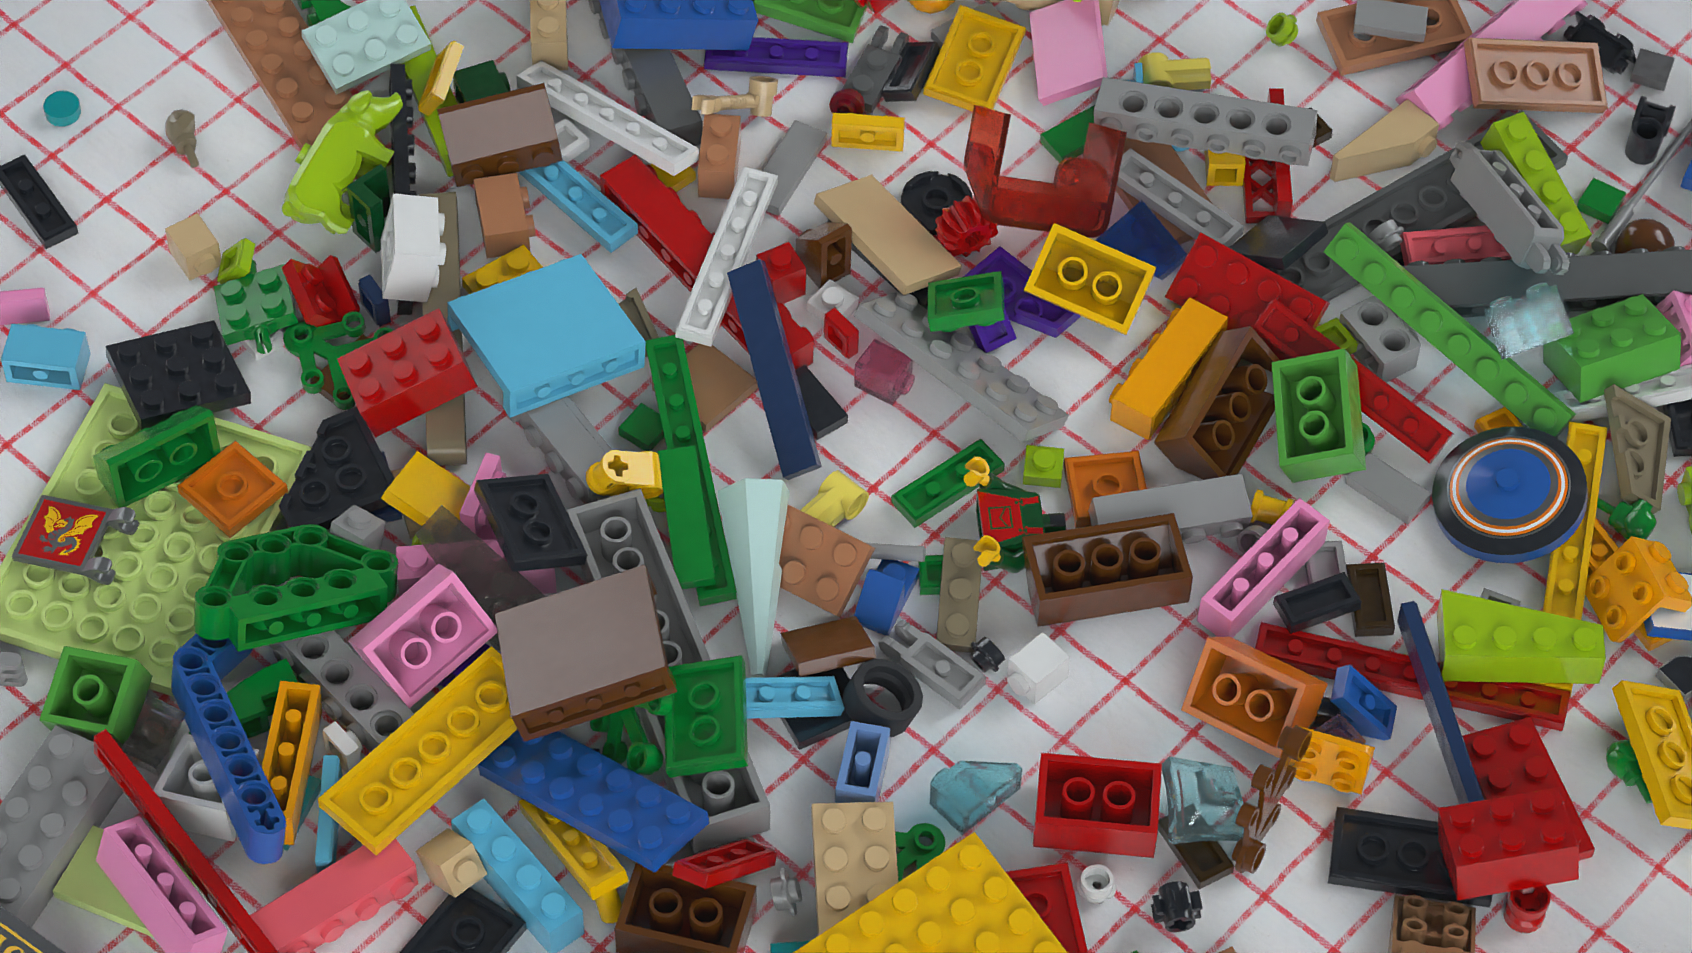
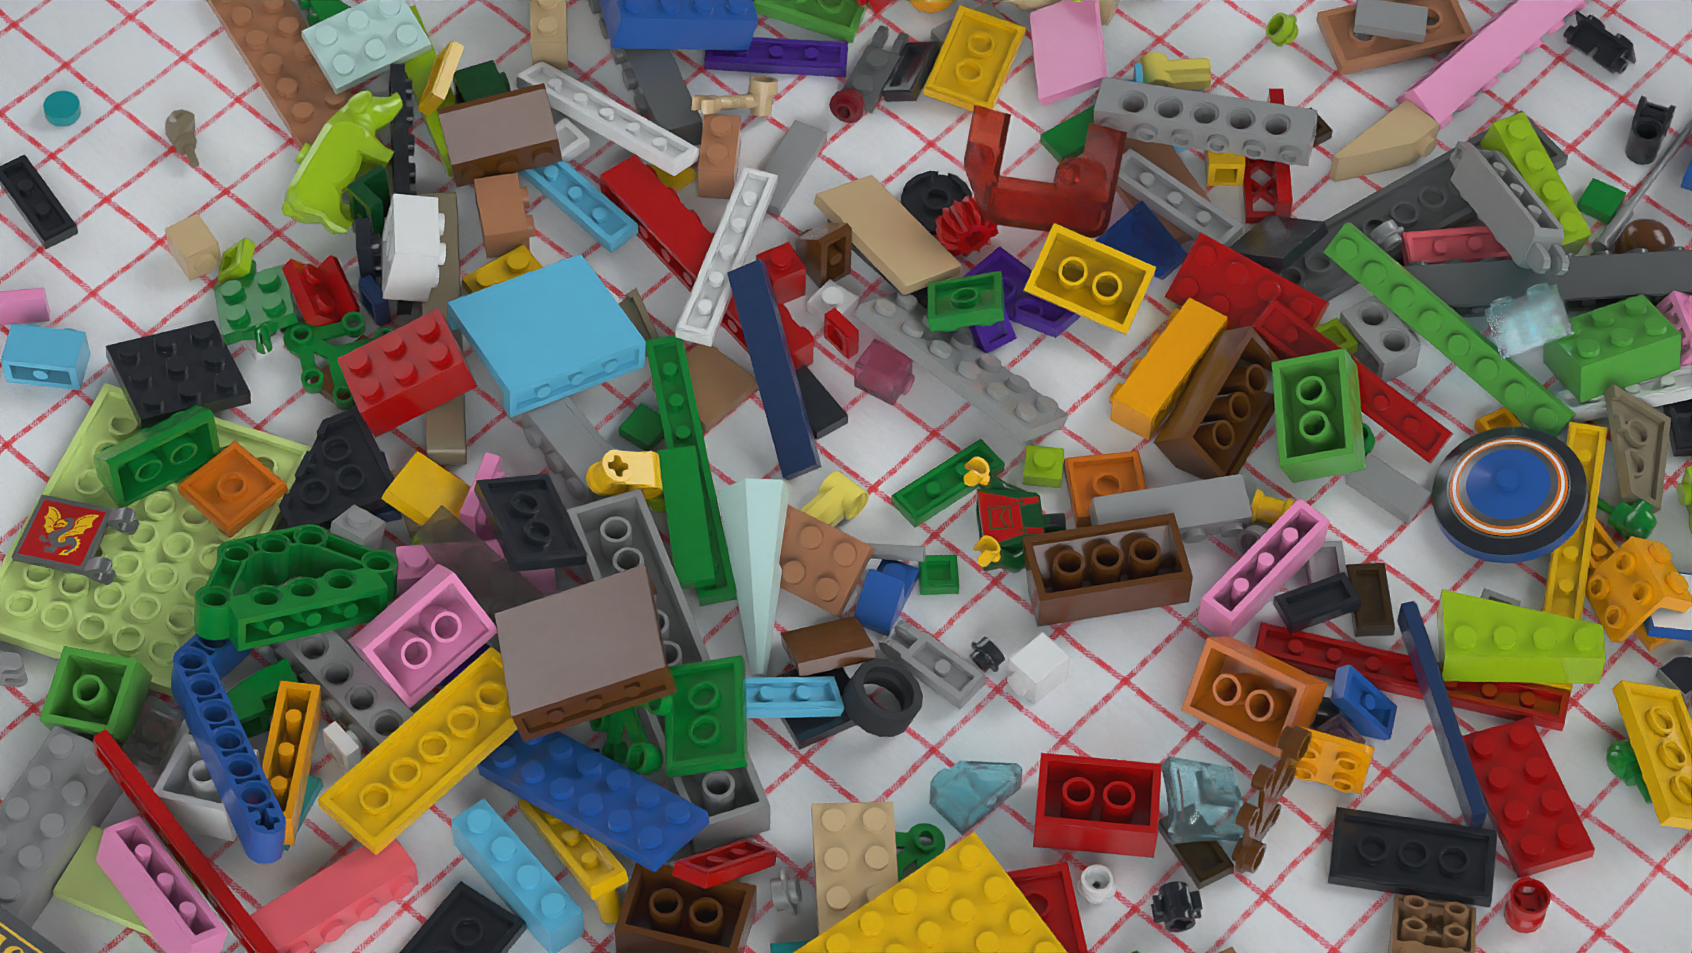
(327, 827): medium azure tile -> none
(367, 248): none -> black plate
(451, 862): tan brick -> none
(863, 763): medium blue brick -> none
(867, 131): yellow plate -> none
(959, 595): dark tan plate -> none
(1508, 843): red brick -> none
(1535, 75): nougat tile -> none
(1652, 69): flat silver tile -> none

